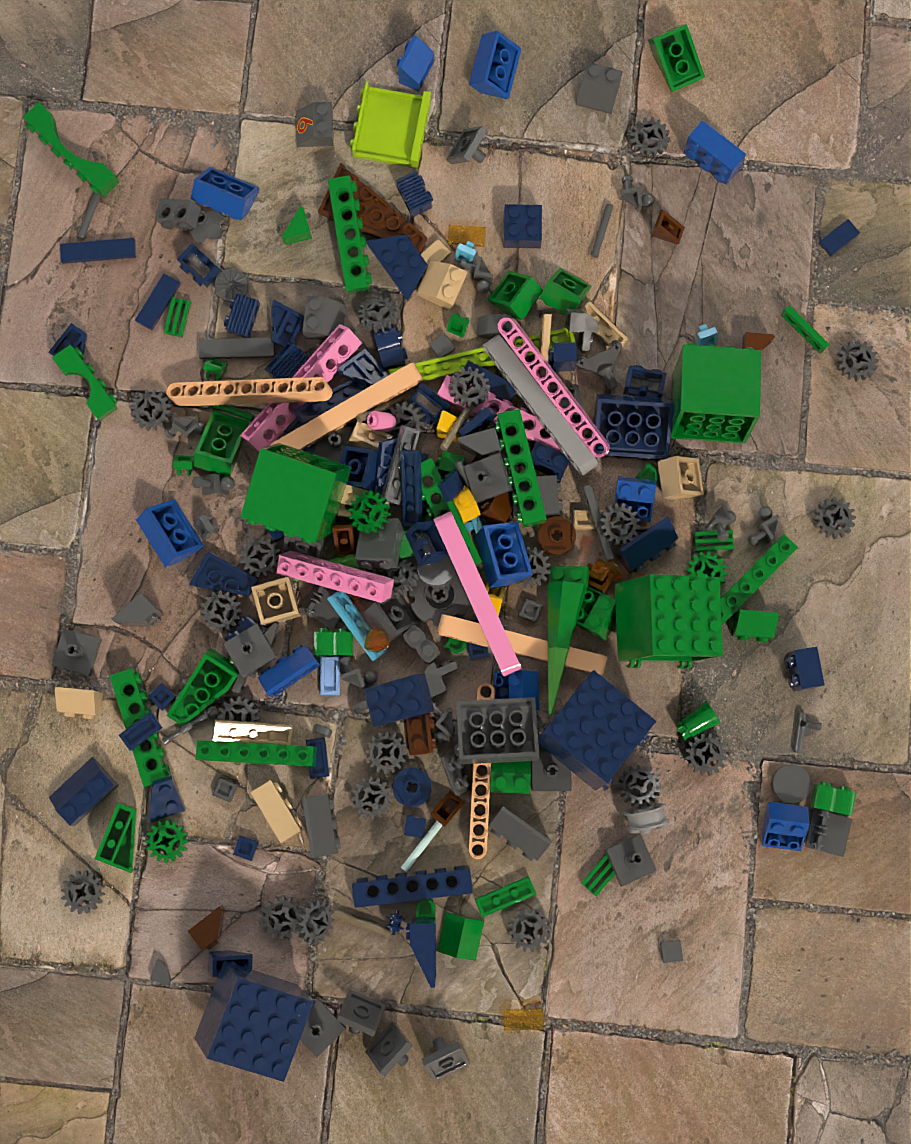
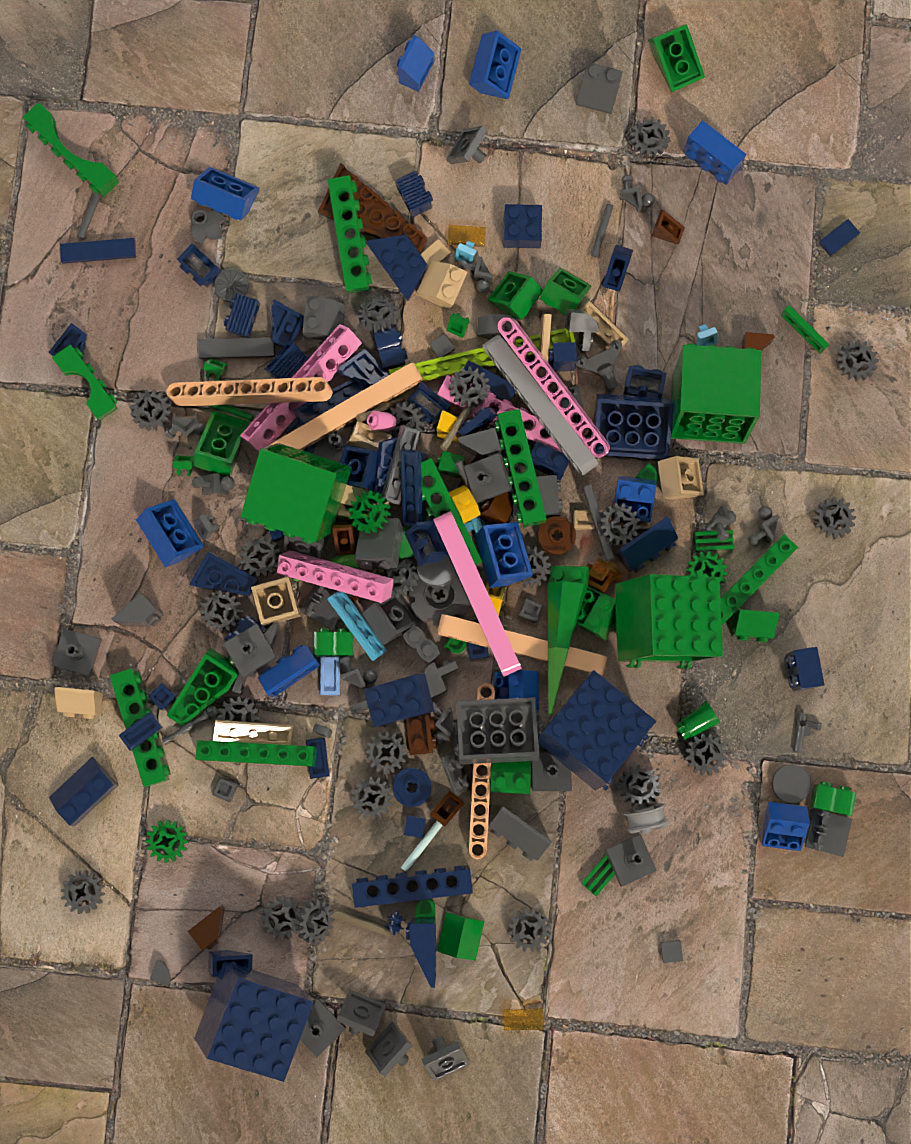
(119, 839): green wedge -> none
(157, 302): dark blue tile -> none
(164, 799): dark blue wing -> none
(177, 214): dark grey brick -> none
(180, 302): green tile -> none
(245, 848): dark blue tile -> none
(277, 810): tan brick -> none
(298, 229): green slope -> none
(315, 125): dark grey slope -> none
(321, 825): dark grey slope -> none
(376, 640): clear orange cone -> none
(390, 126): lime panel -> none
(451, 485): dark blue slope -> none
(505, 896): green tile -> none
(617, 268): none -> dark blue slope

